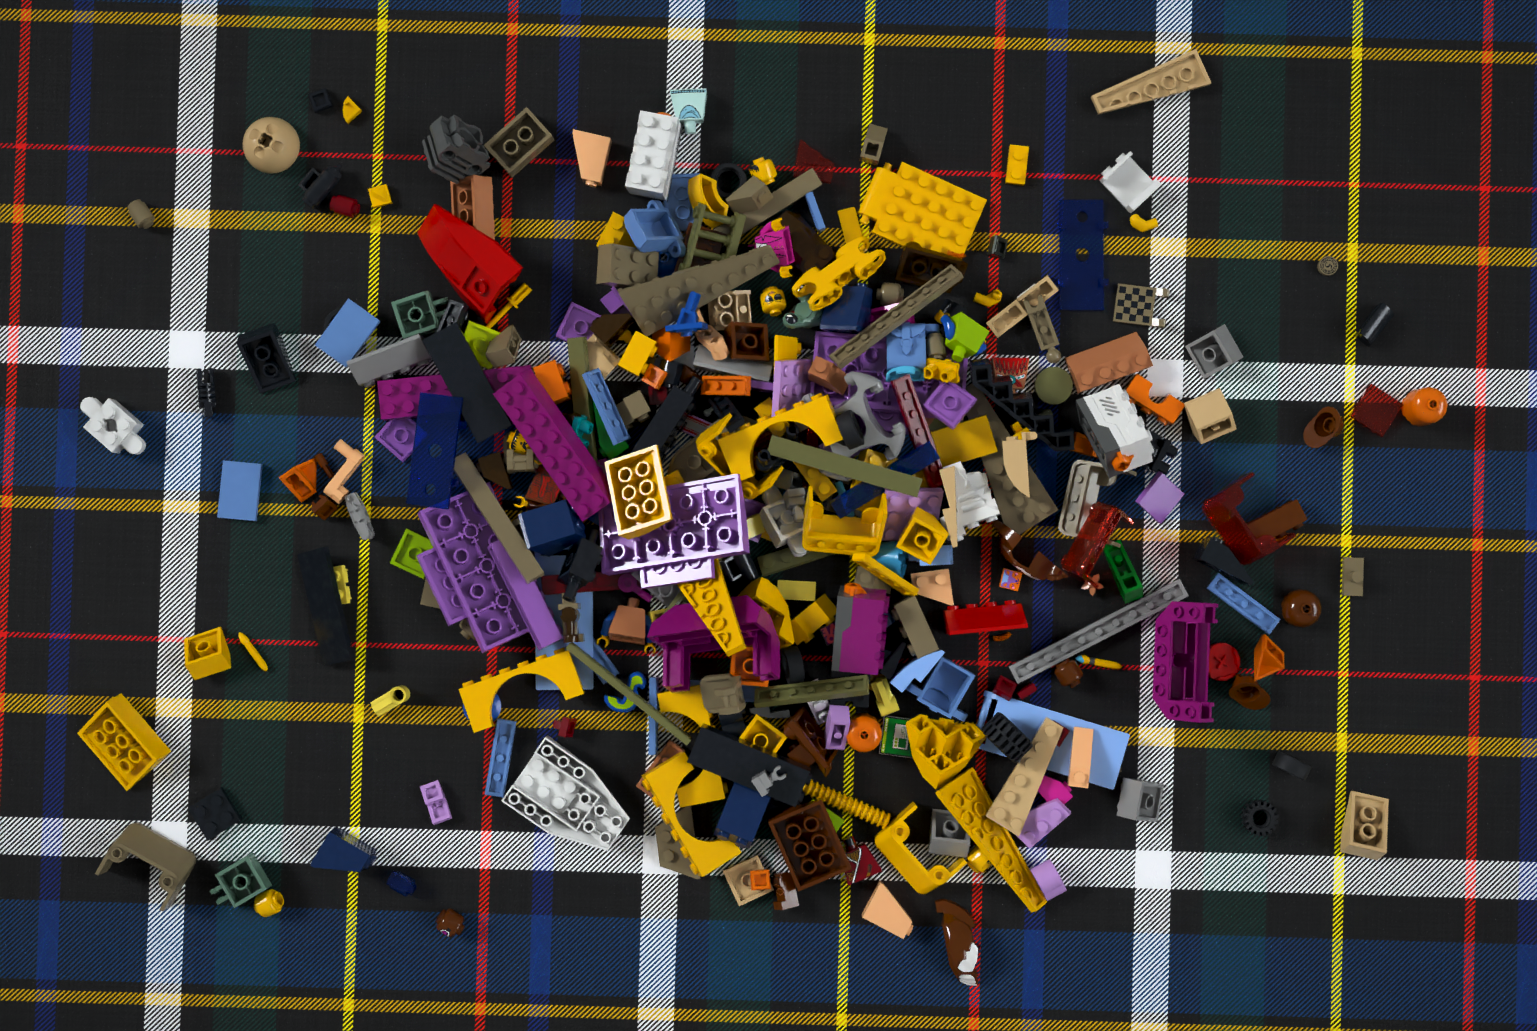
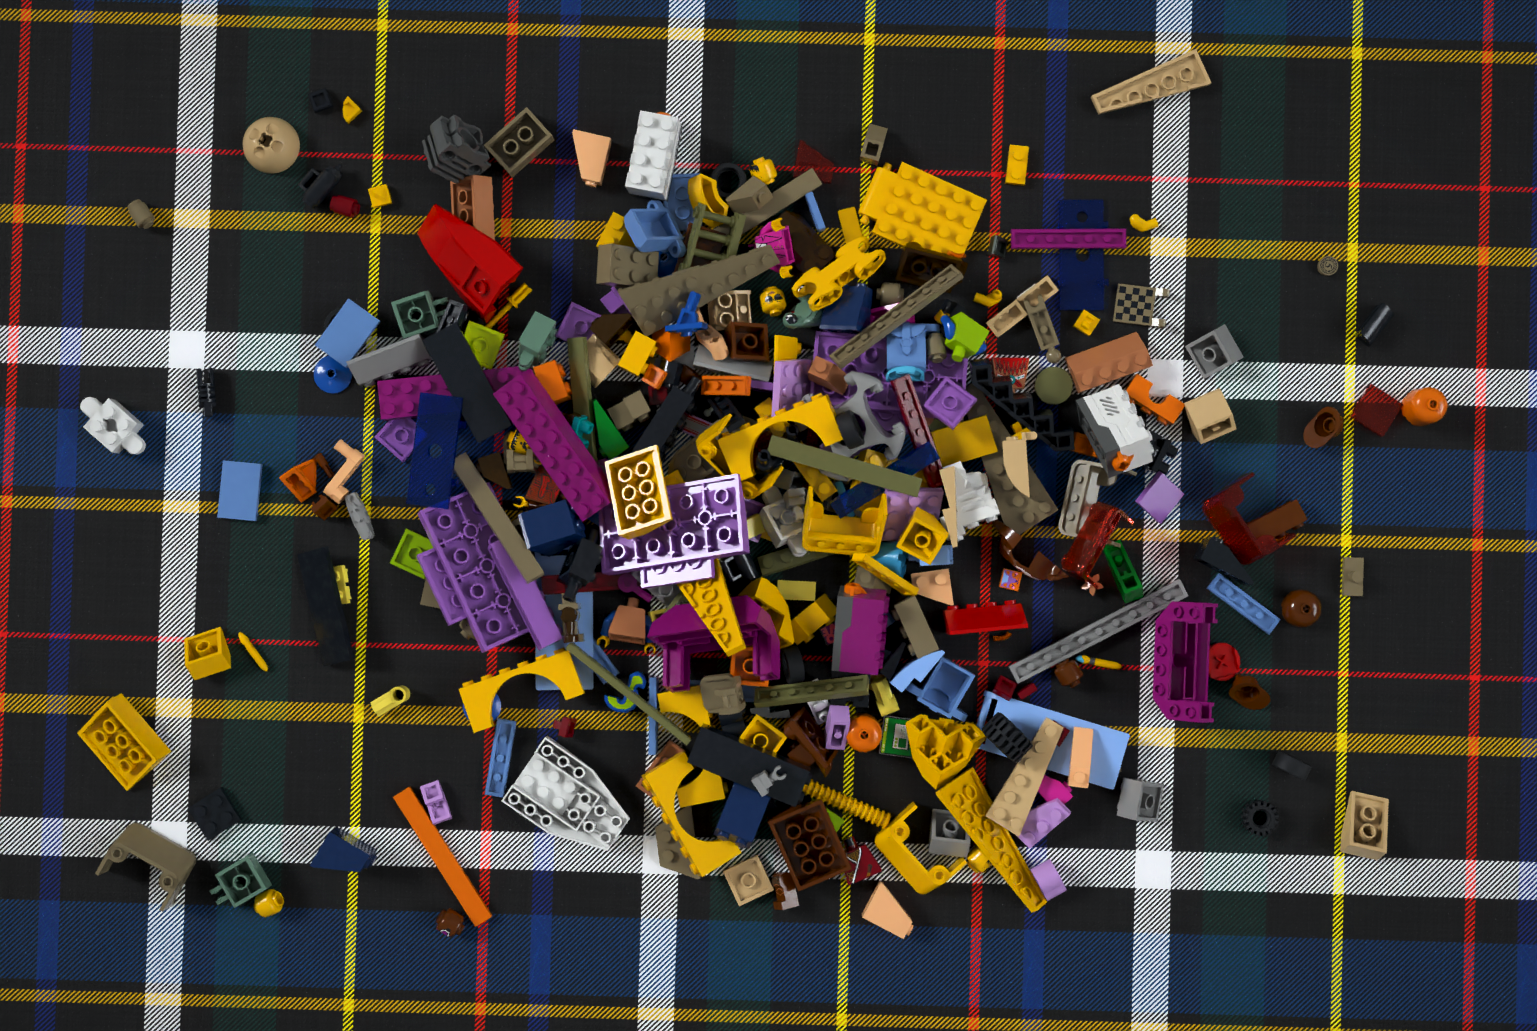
(266, 357): black slope -> none
(335, 384): none -> blue dish
(401, 883): clear blue brick -> none
(442, 856): none -> orange tile
(504, 347): dark tan slope -> none
(535, 341): none -> sand green hinge
(606, 406): medium blue tile -> none
(689, 107): light aqua torso -> none
(760, 879): orange tile -> none
(942, 370): yellow hips -> none
(959, 940): reddish brown animal -> none
(1068, 238): none -> magenta tile
(1086, 322): none -> yellow tile
(1128, 182): white panel -> none
(1267, 658): orange slope -> none

